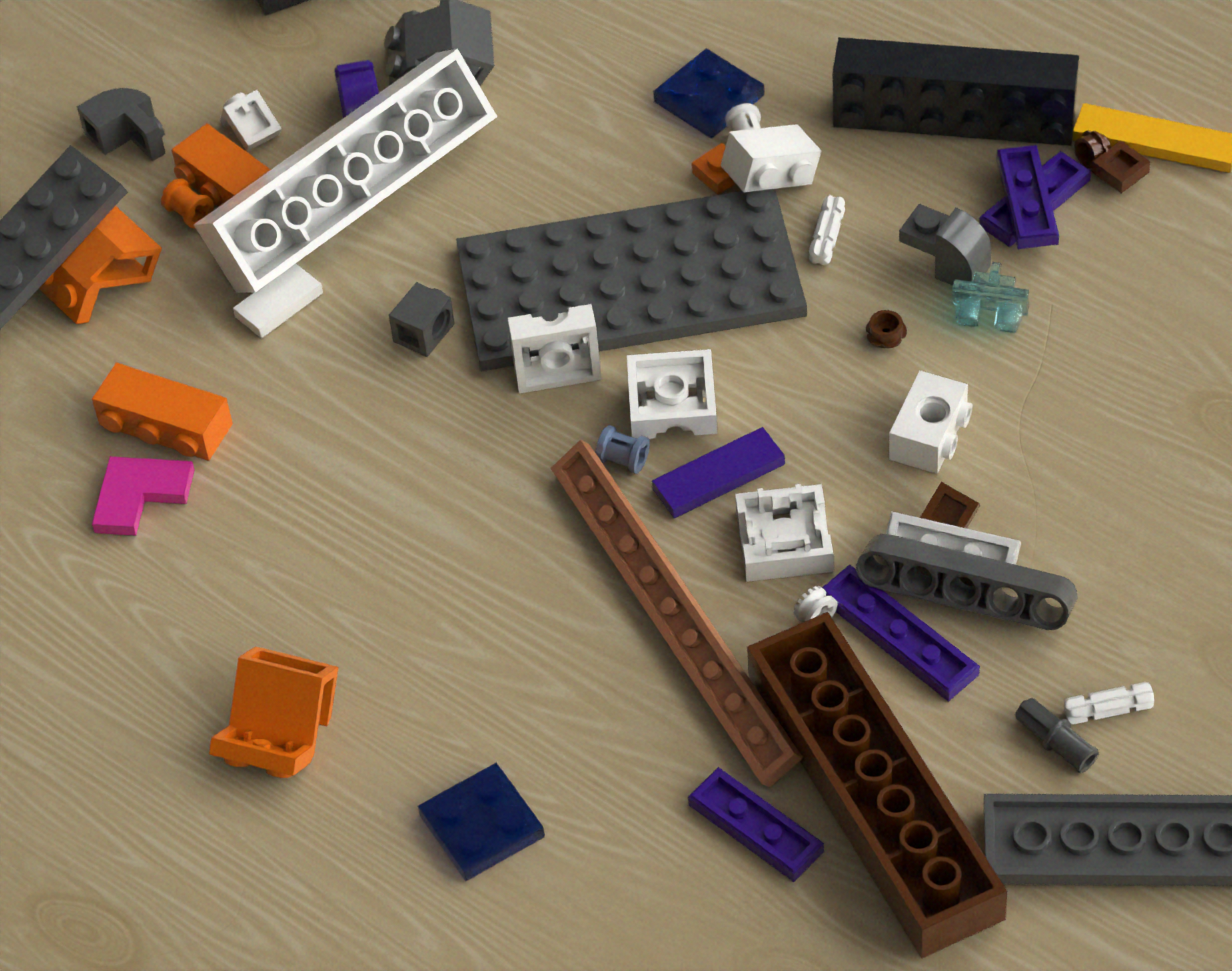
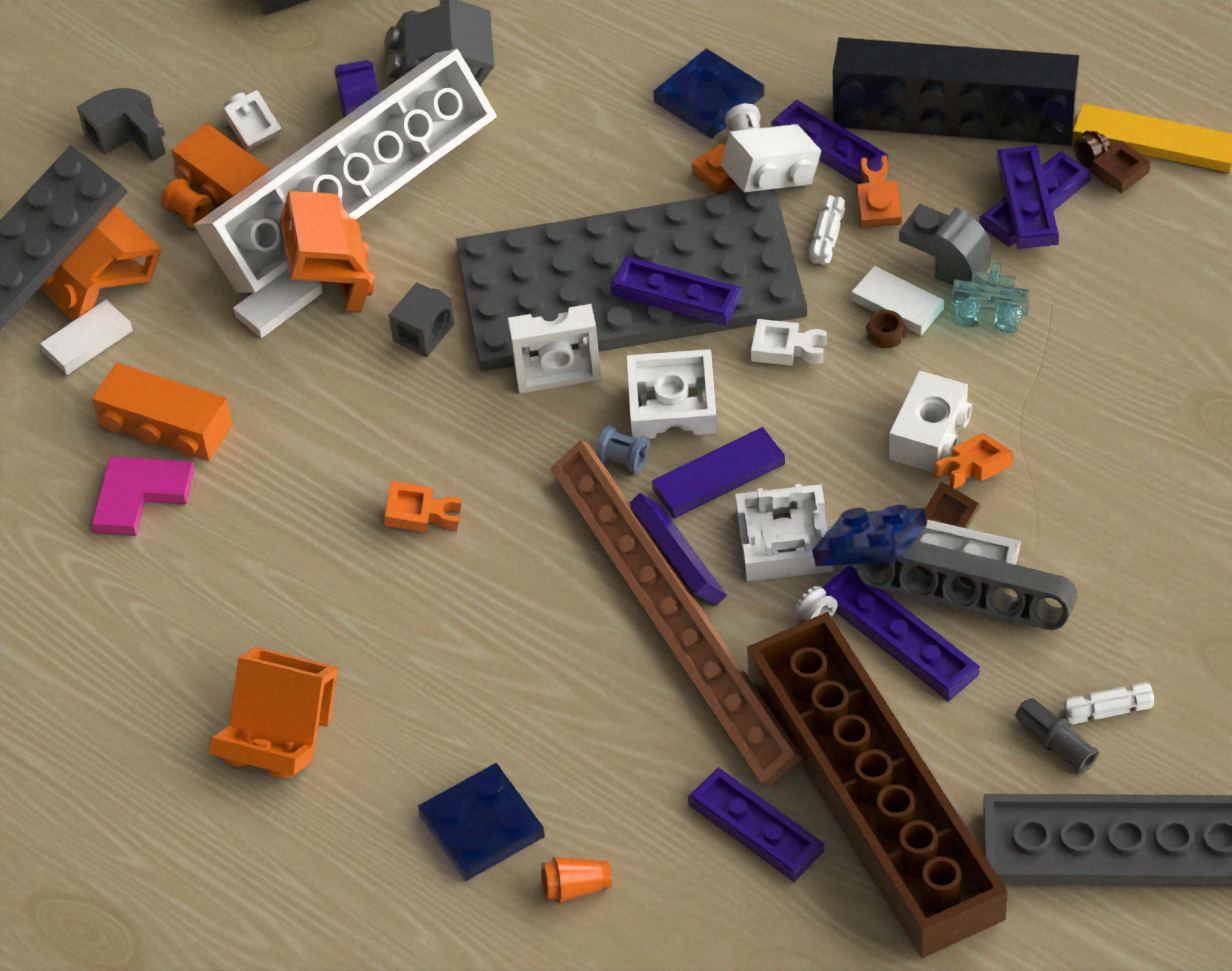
(86, 337): none -> white tile
(326, 245): none -> orange piece
(413, 507): none -> orange plate
(574, 877): none -> orange cone
(676, 291): none -> dark purple tile
(677, 549): none -> dark purple tile
(780, 342): none -> white plate
(838, 145): none -> dark purple tile
(870, 536): none -> clear blue plate
(878, 199): none -> orange plate
(885, 291): none -> white tile
(976, 458): none -> orange plate

